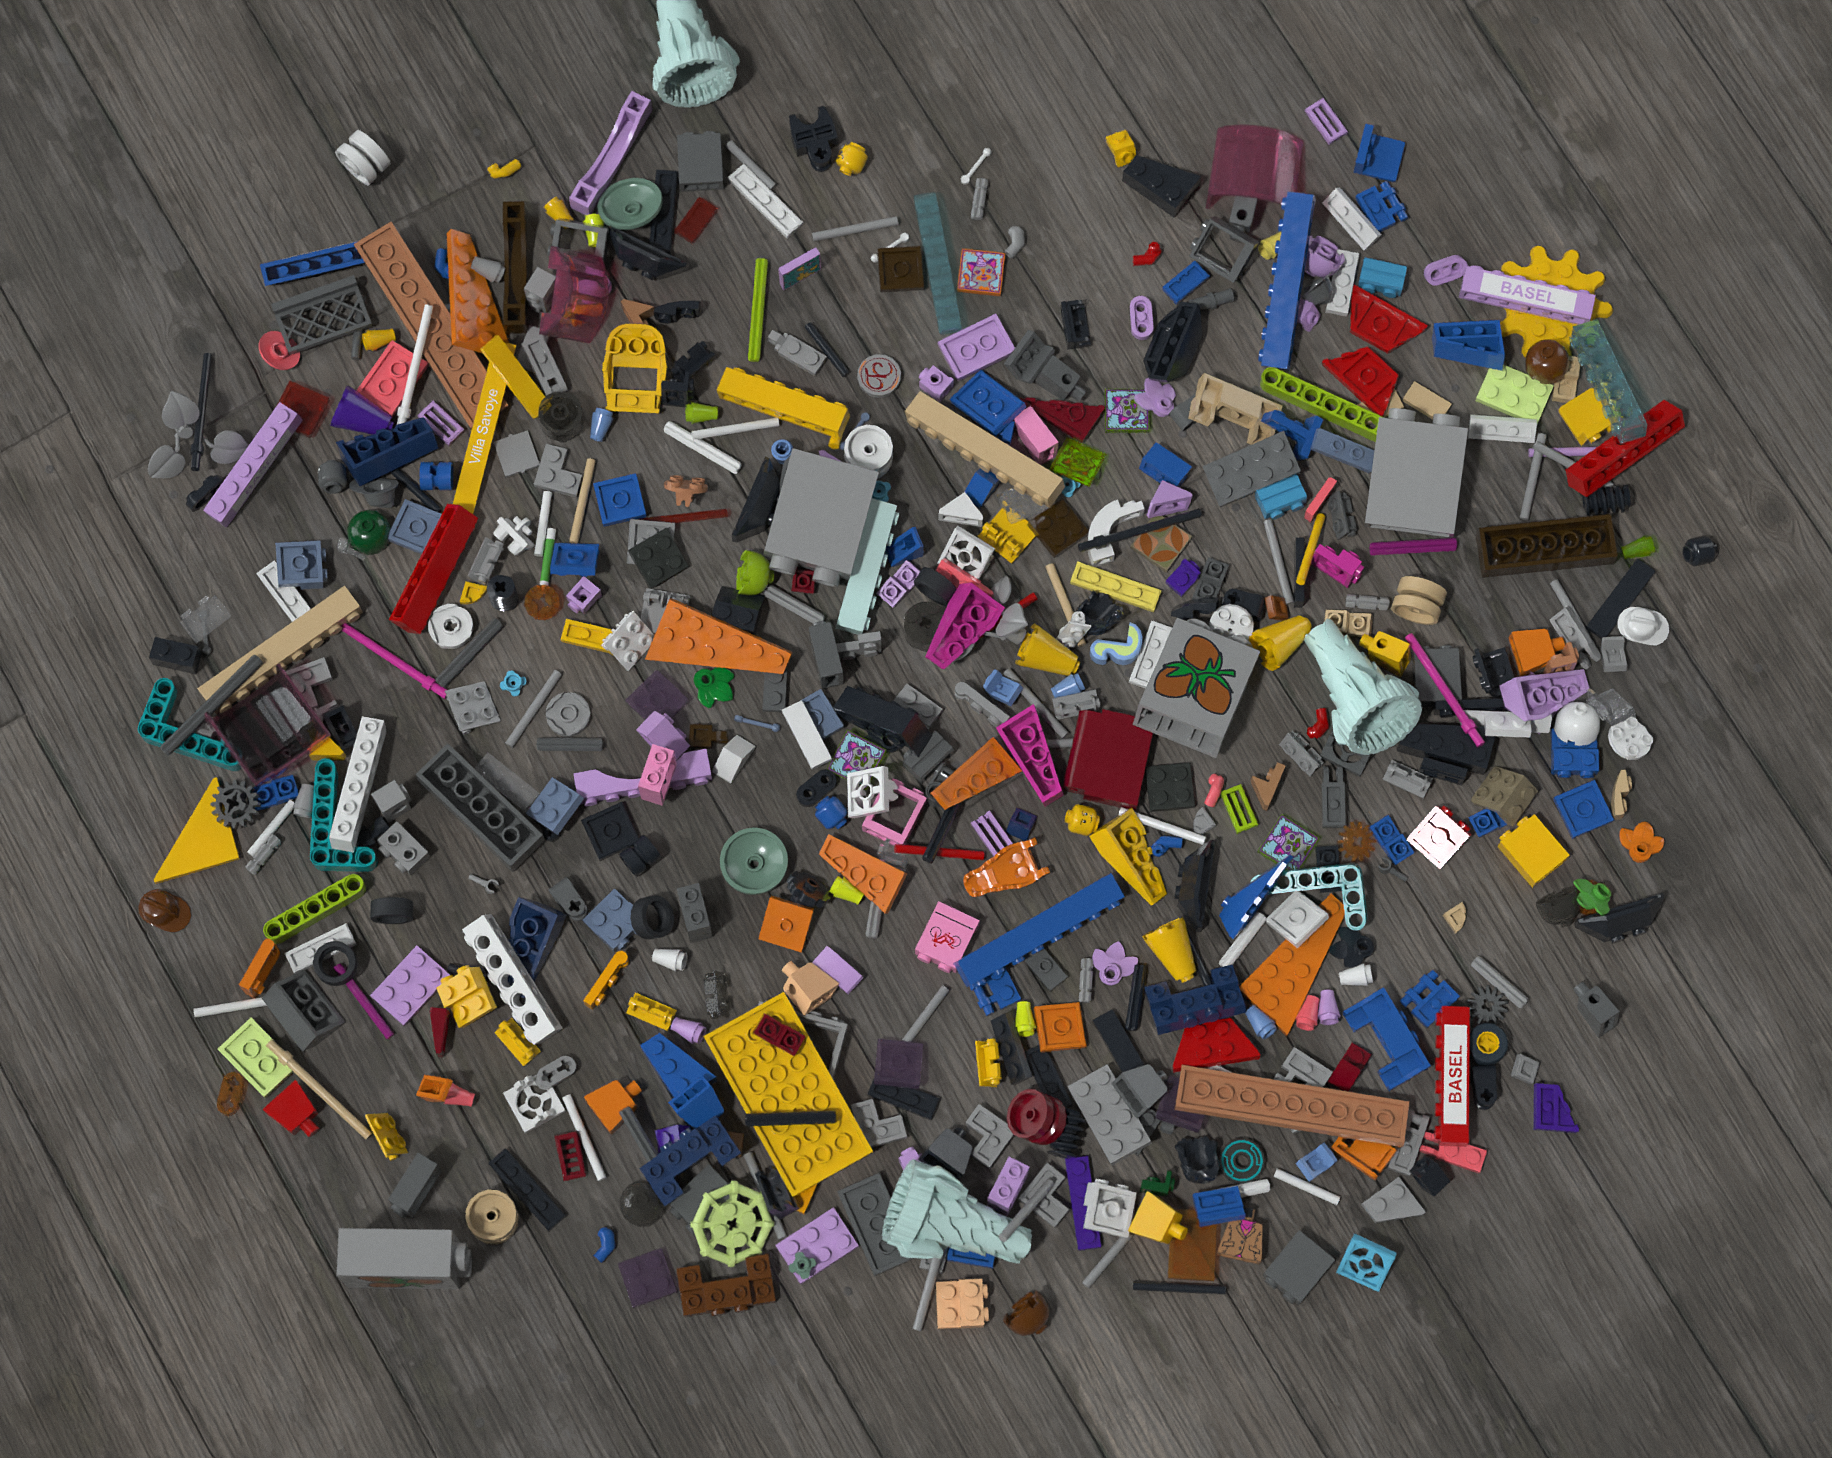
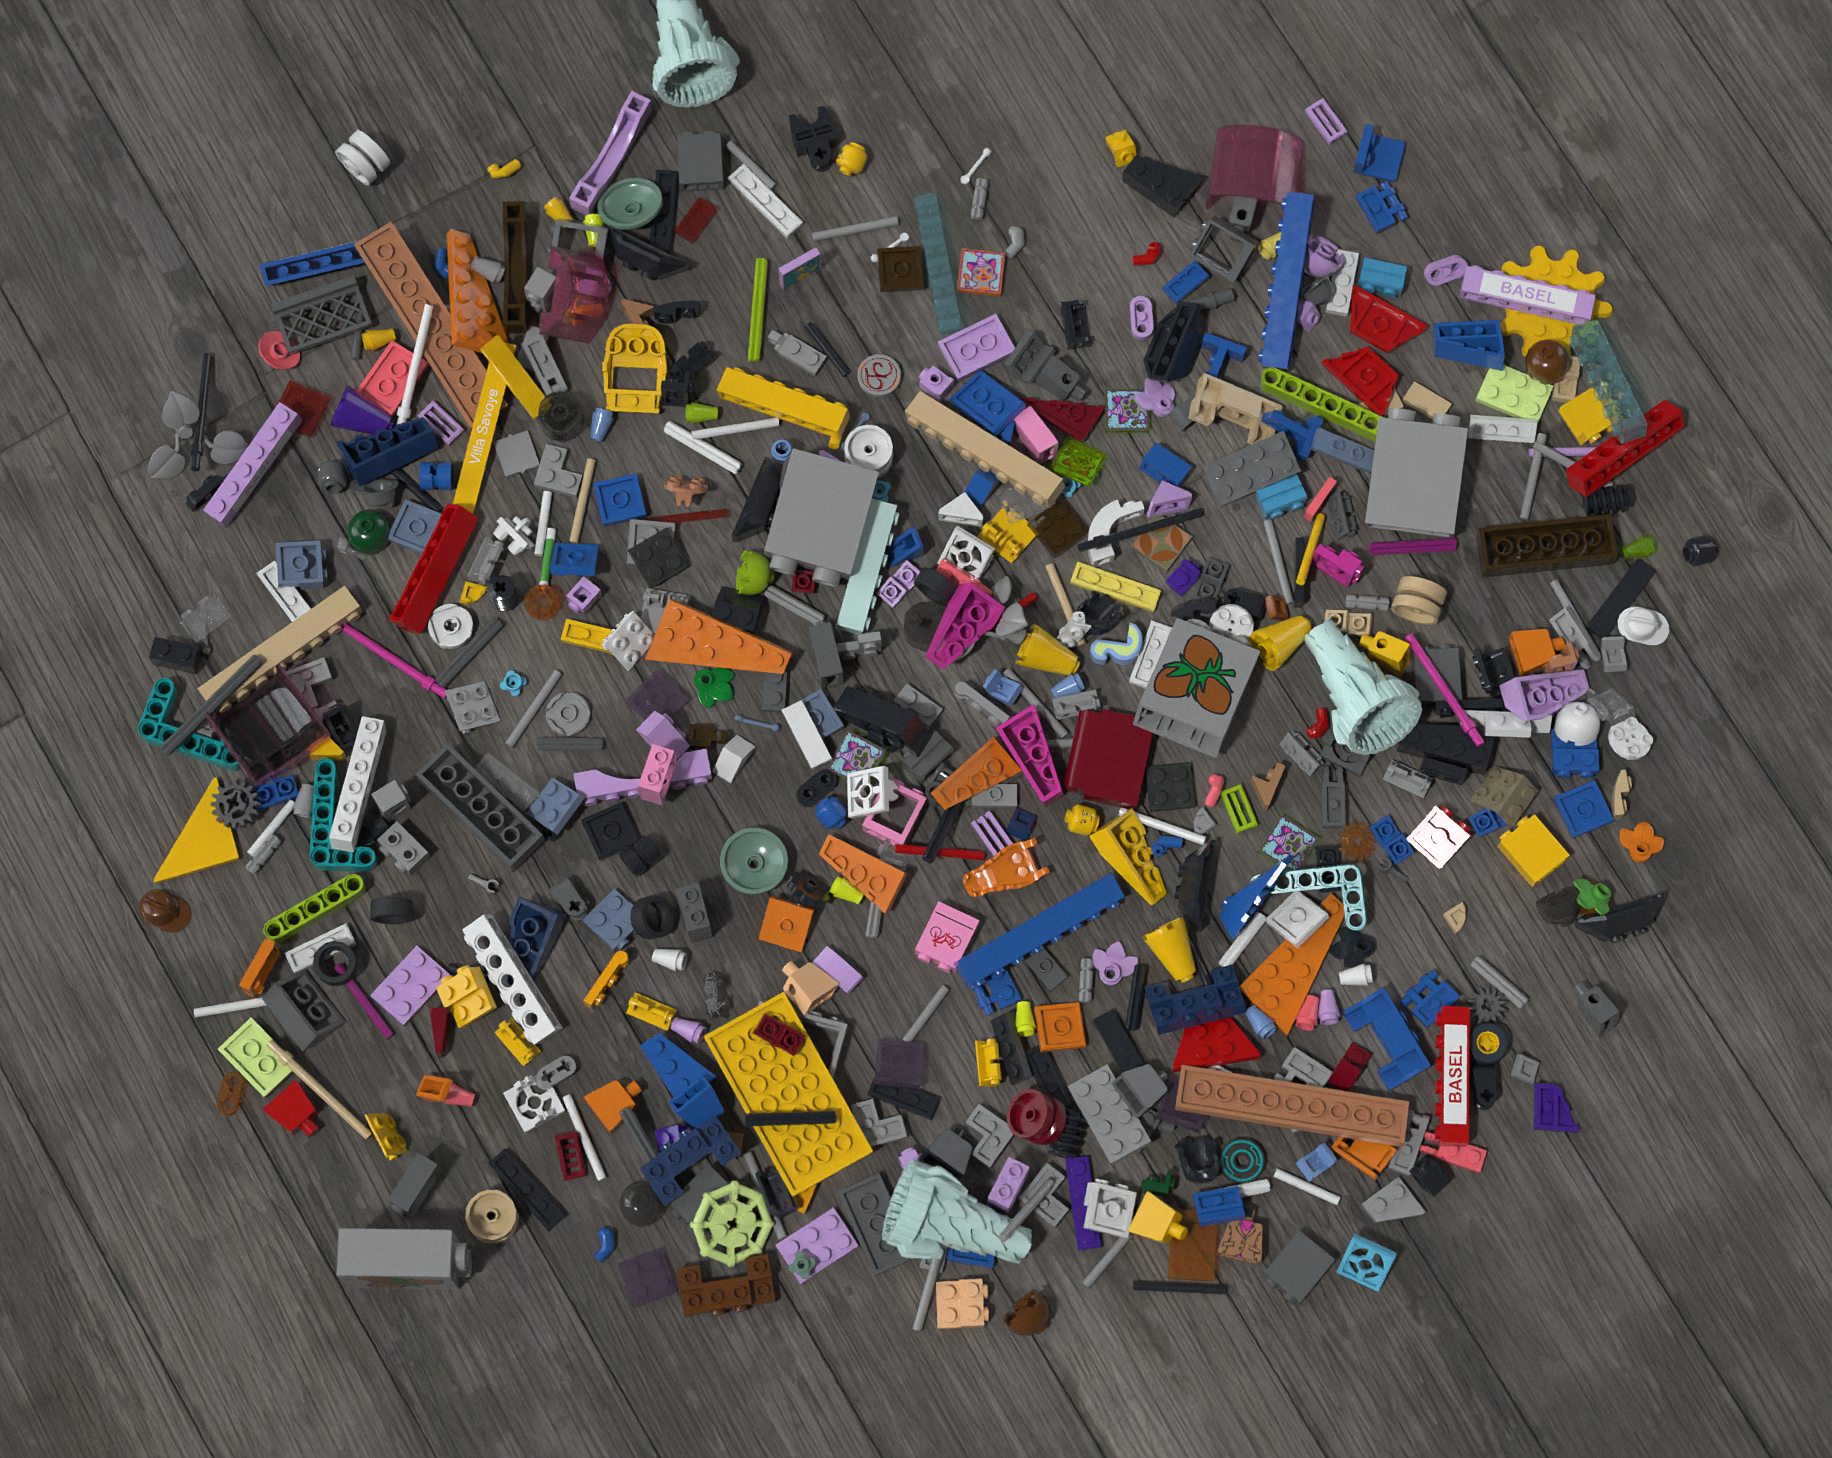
(996, 797): none -> light grey plate
(1220, 349): none -> blue bracket
(1351, 218): white plate -> none

